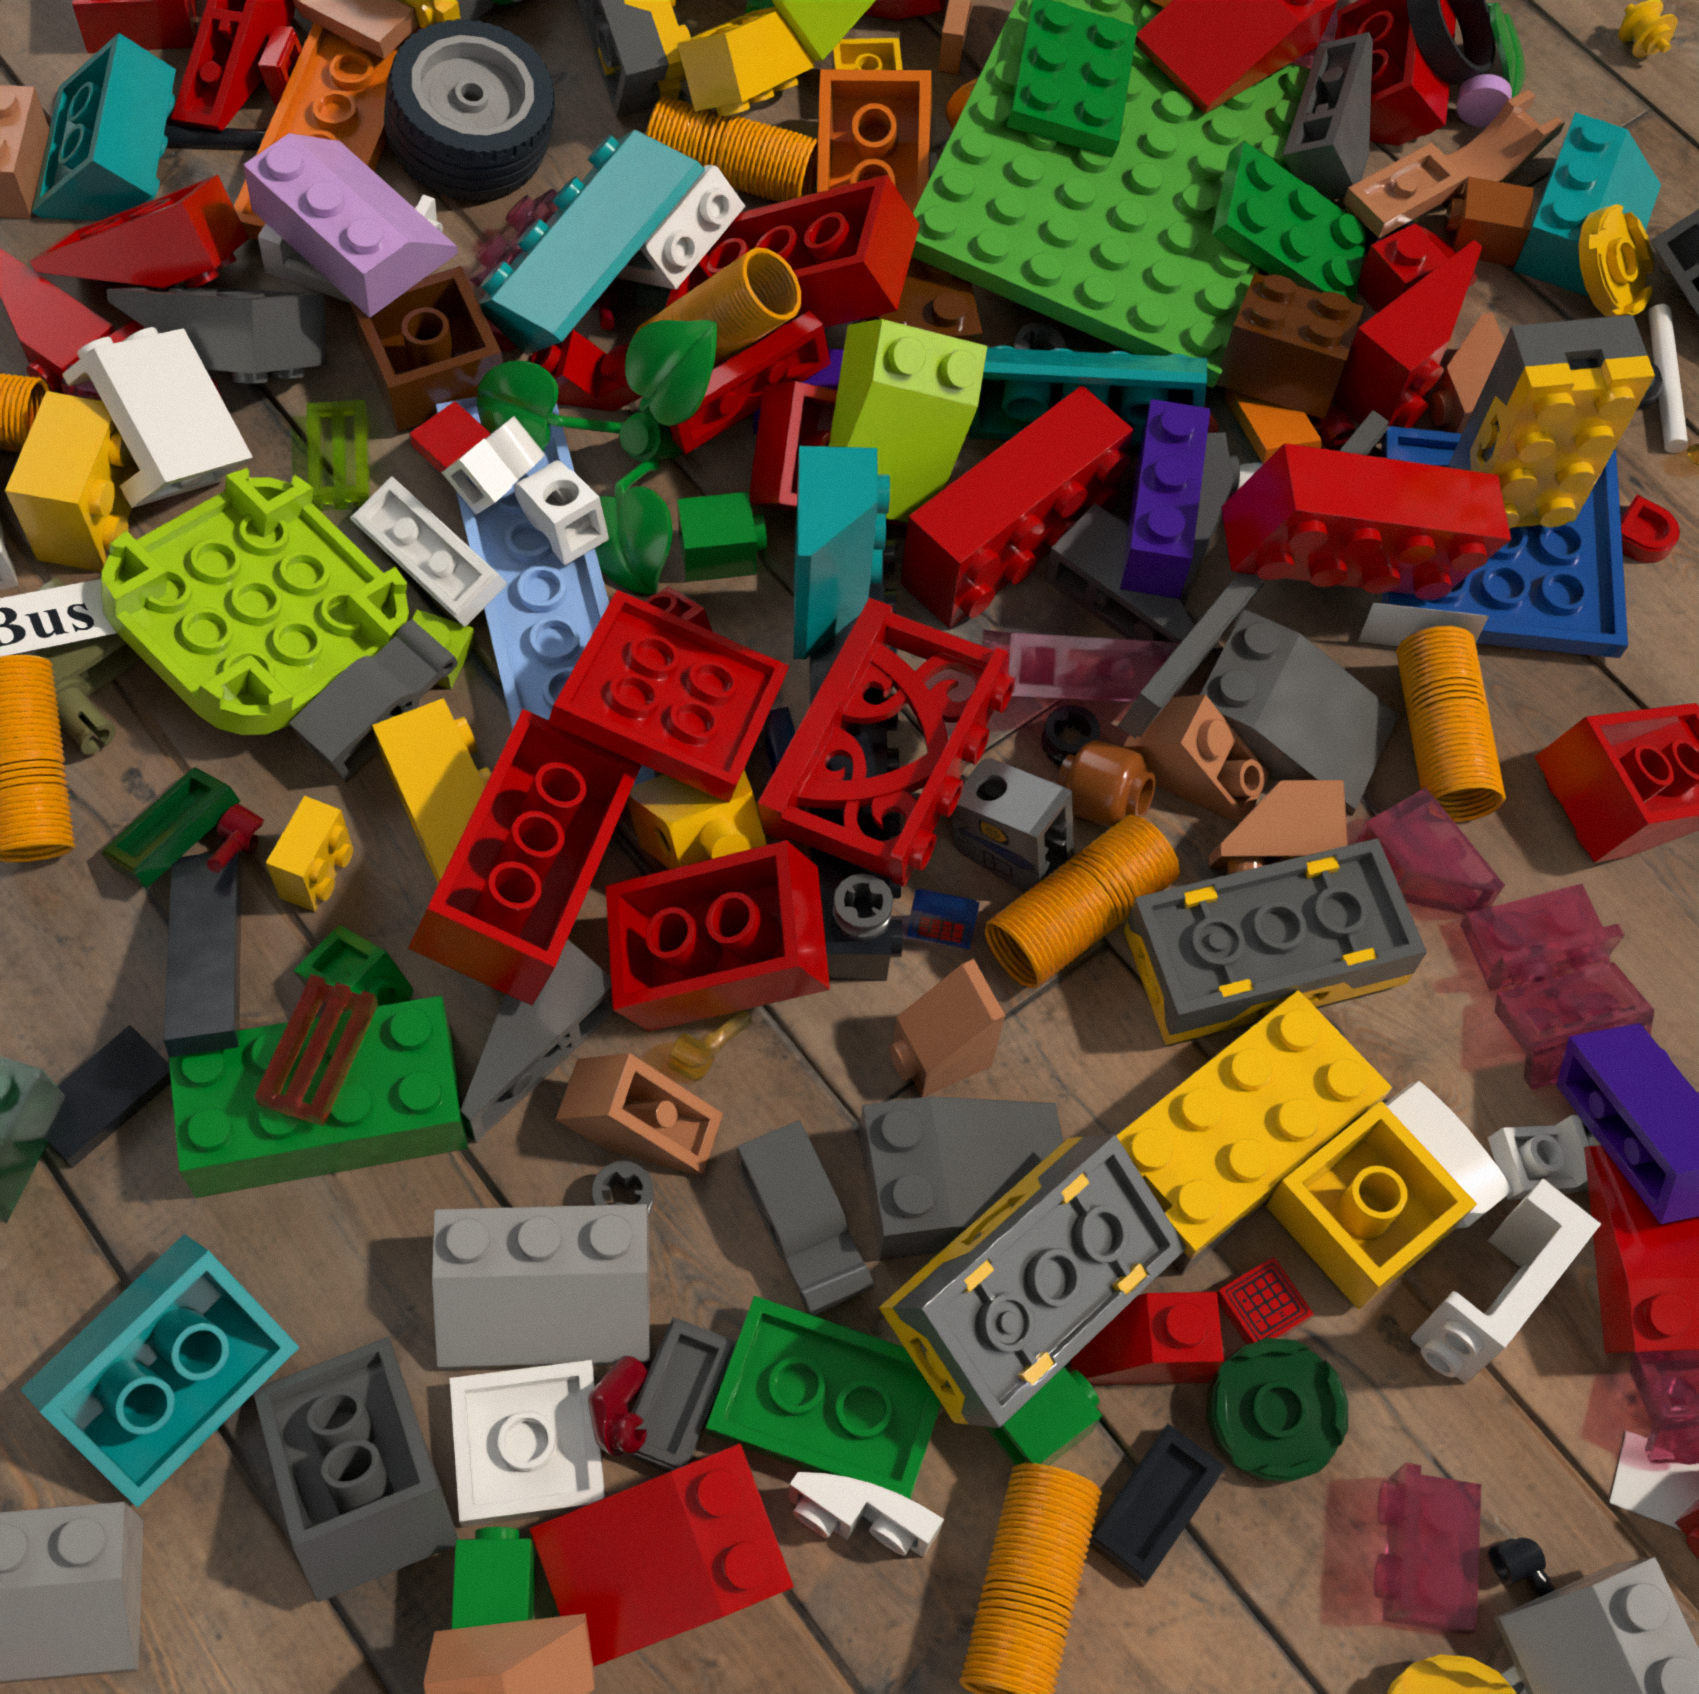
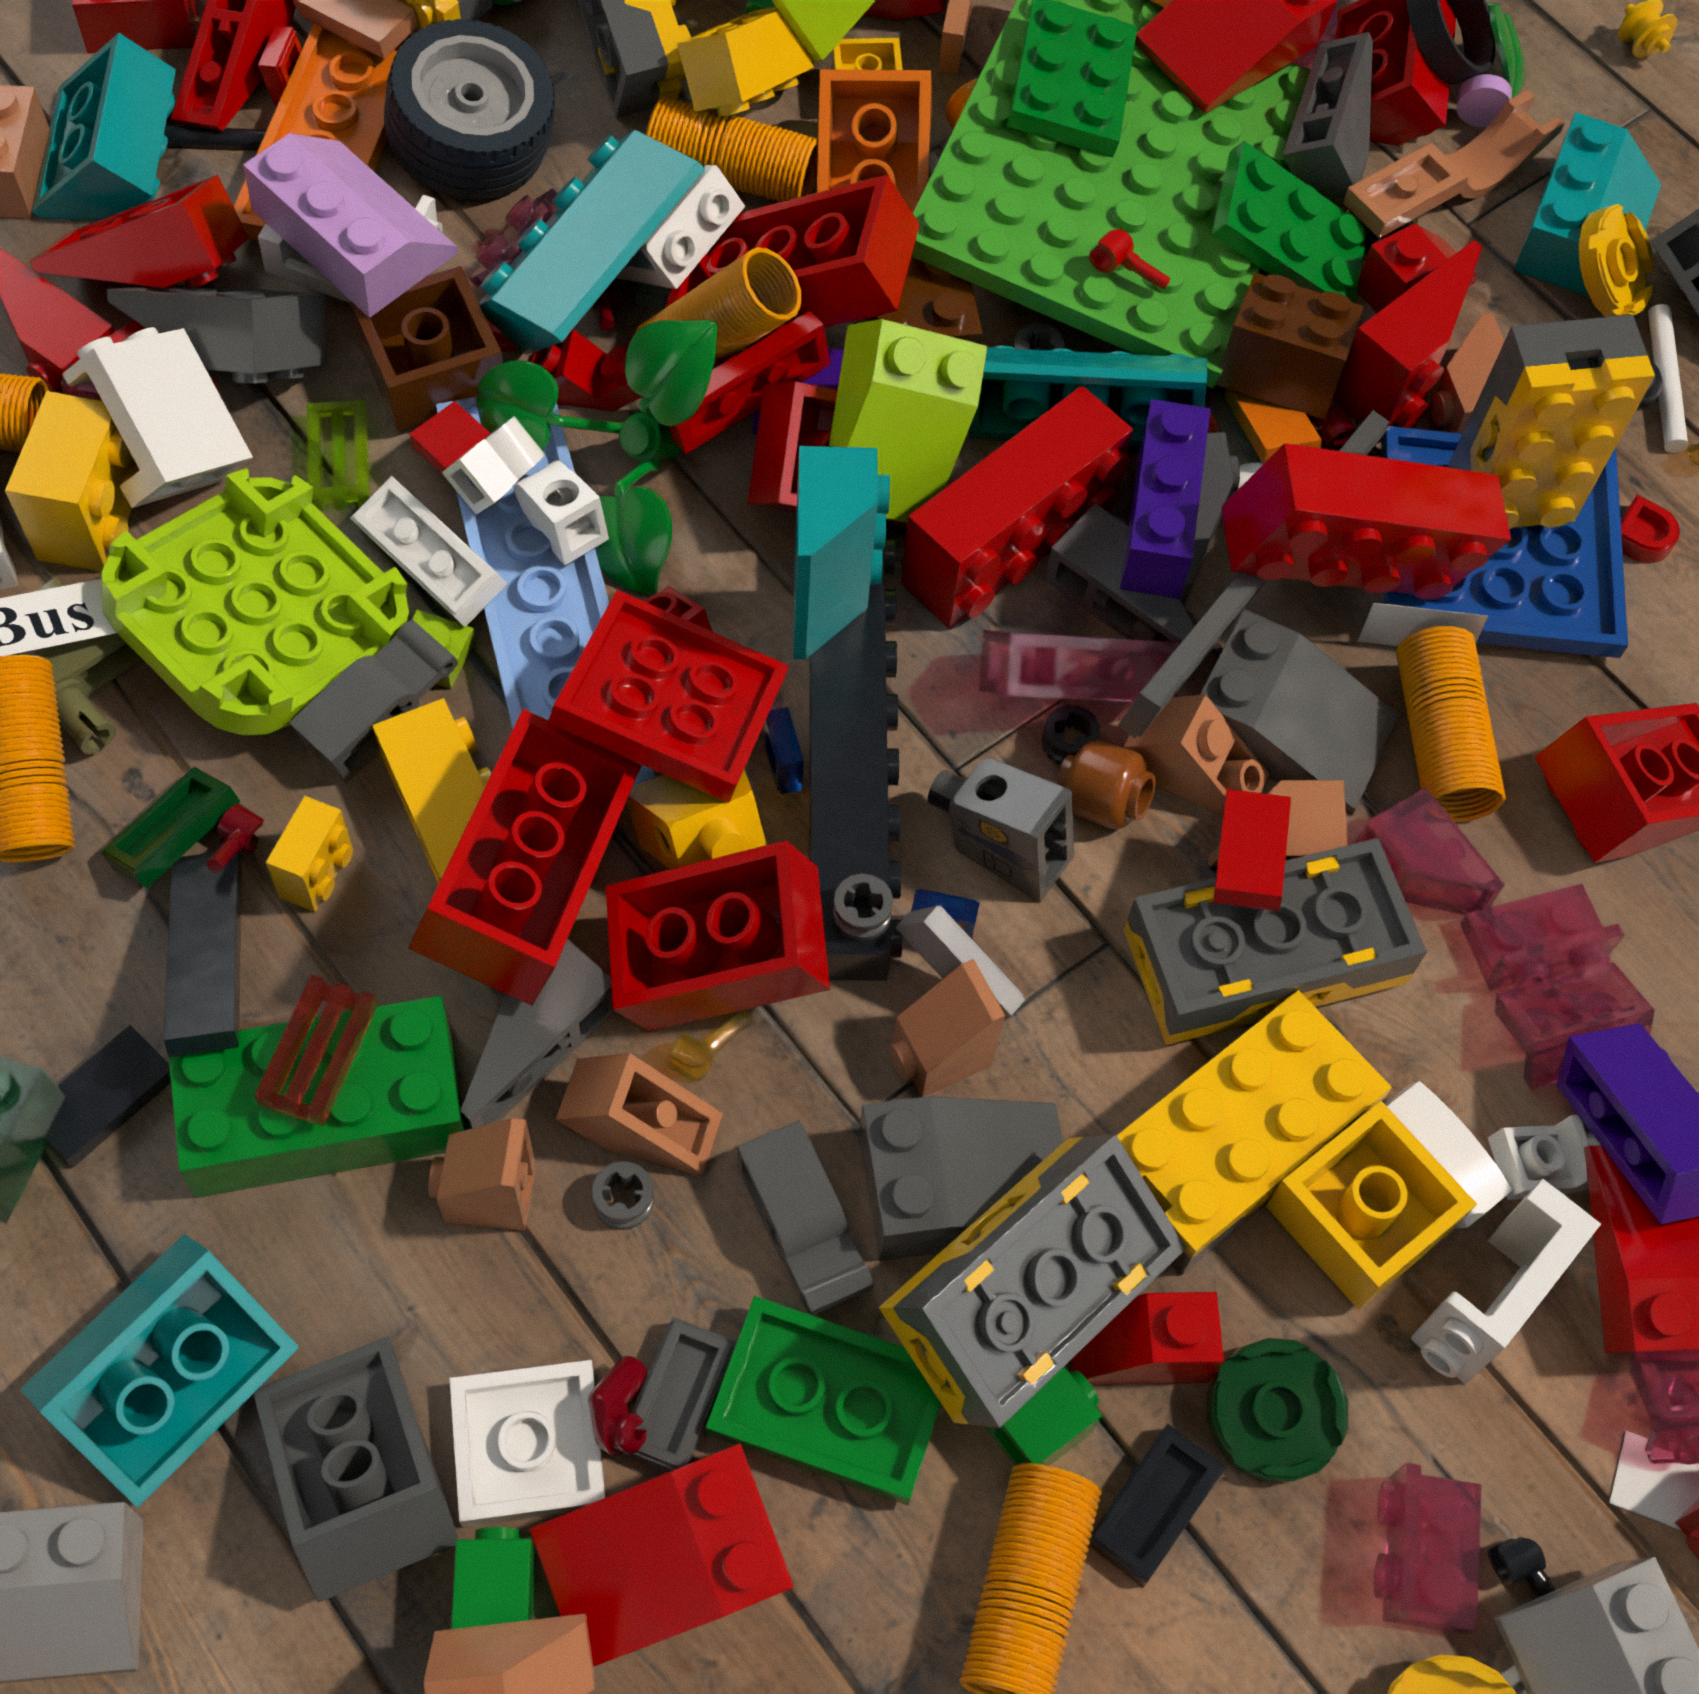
(358, 964): green bracket -> none
(486, 1176): none -> nougat slope
(541, 1286): light grey slope -> none
(719, 536): green brick -> none
(840, 1502): white slope -> none
(868, 663): red fence -> none
(947, 946): none -> light grey tile
(1076, 907): light orange piece -> none
(1117, 249): none -> red hand
(1252, 850): none -> red tile
(1264, 1303): tile -> none
(1492, 215): dark orange brick -> none

